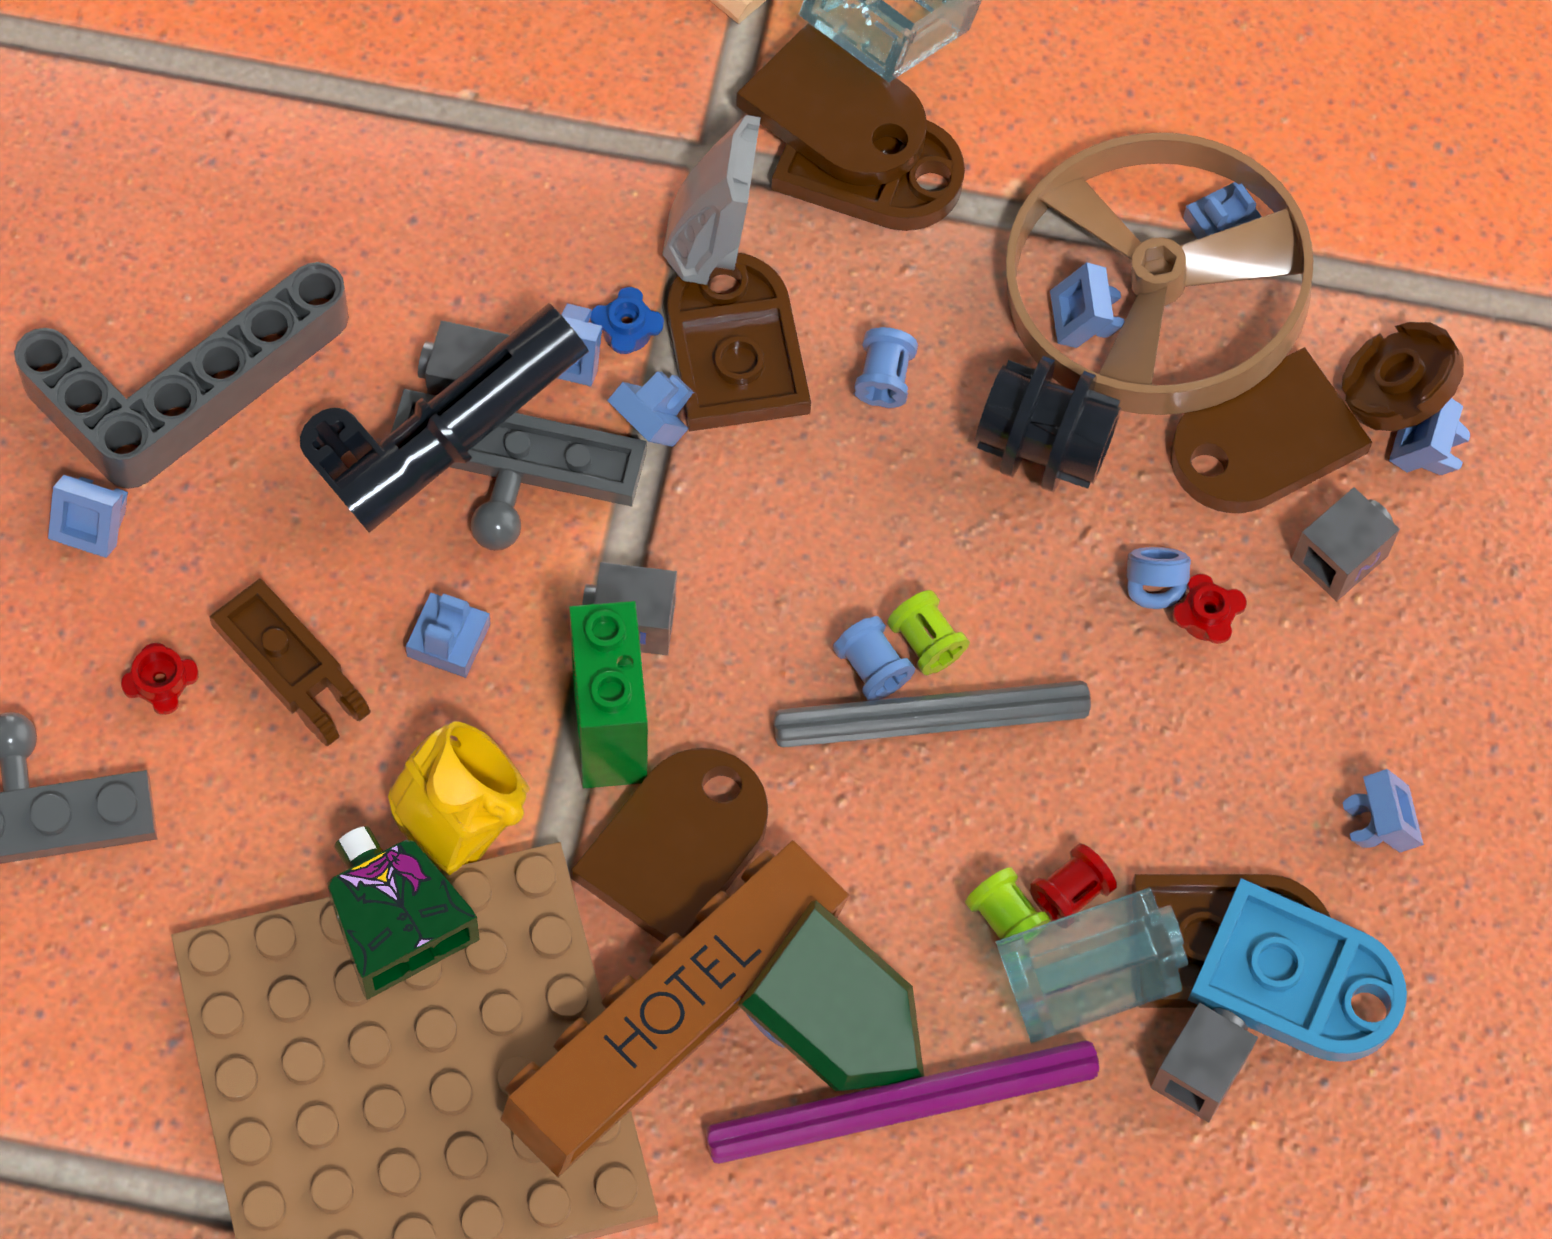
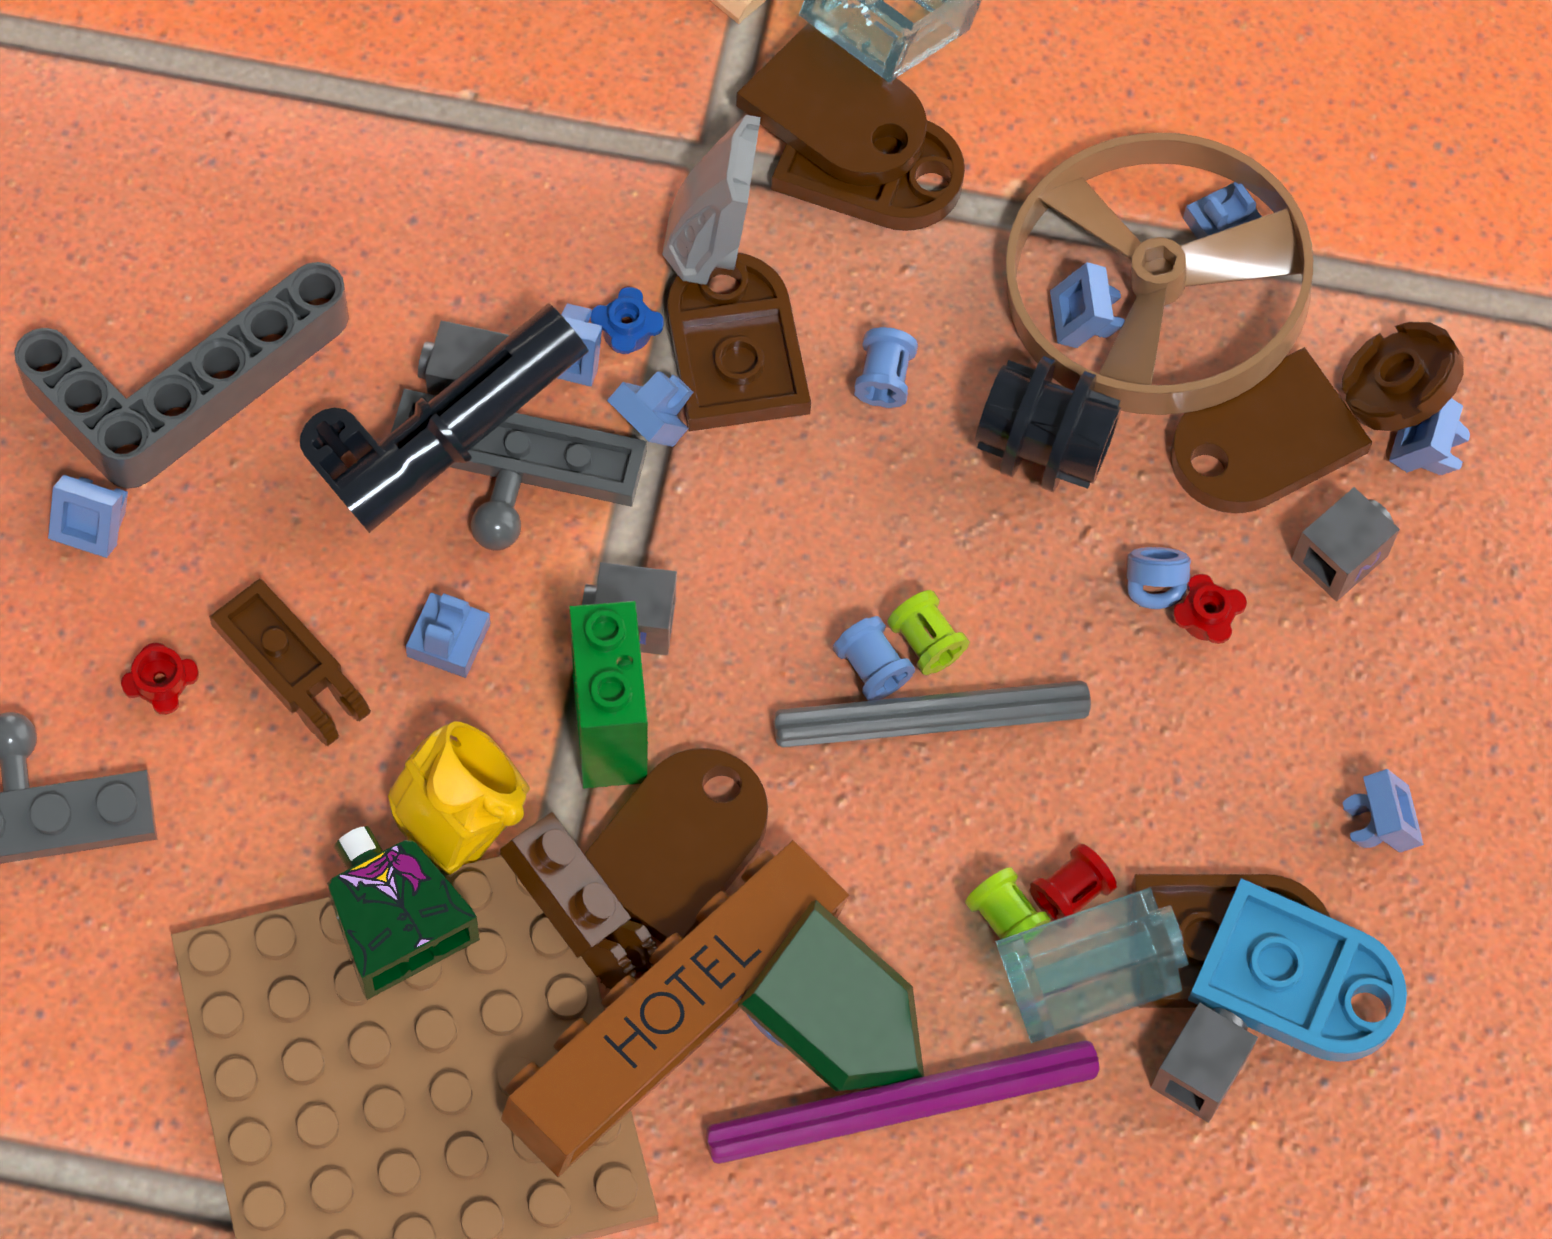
(578, 902): none -> reddish brown hinge

